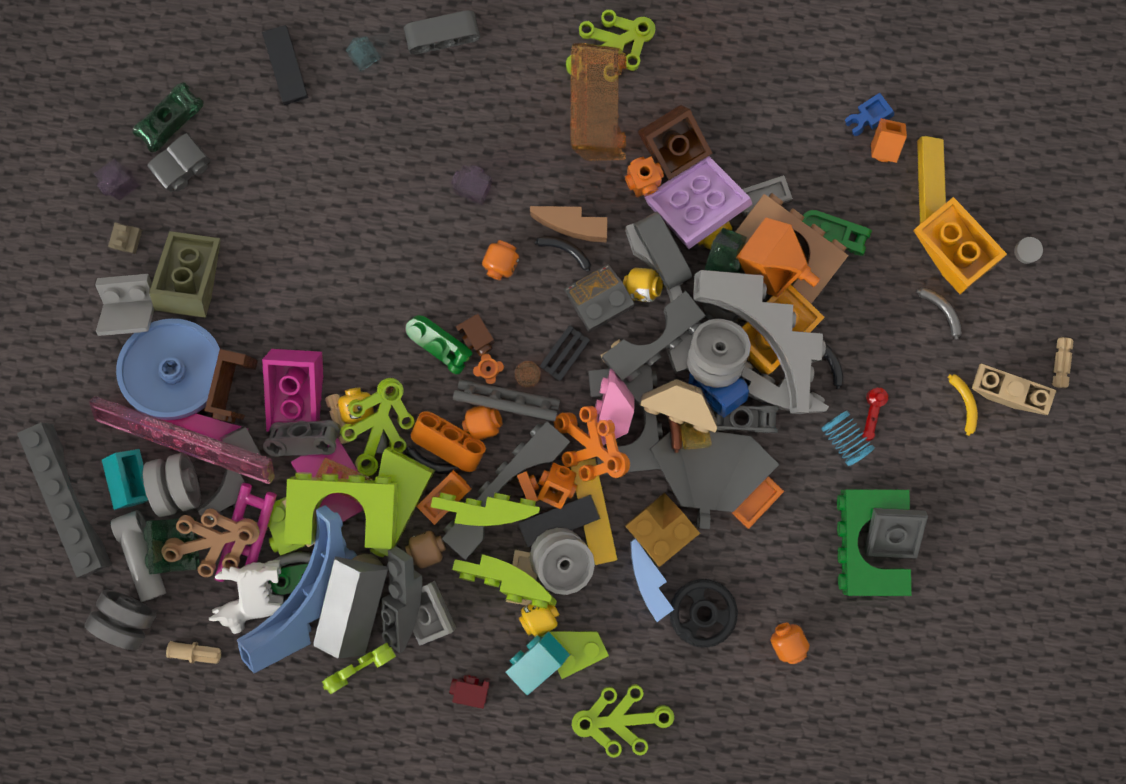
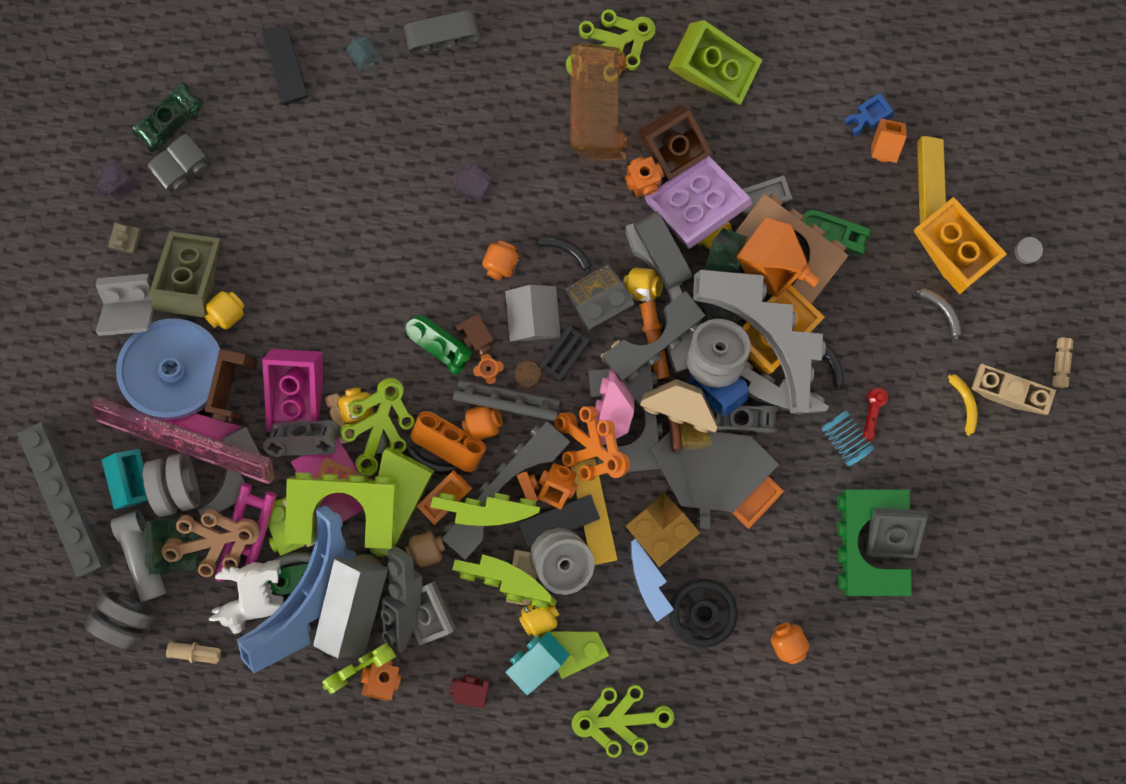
(224, 310): none -> yellow head
(374, 687): none -> orange brick
(532, 313): none -> light grey slope
(570, 223): medium nougat slope -> none
(653, 332): none -> orange pin
(715, 62): none -> lime slope

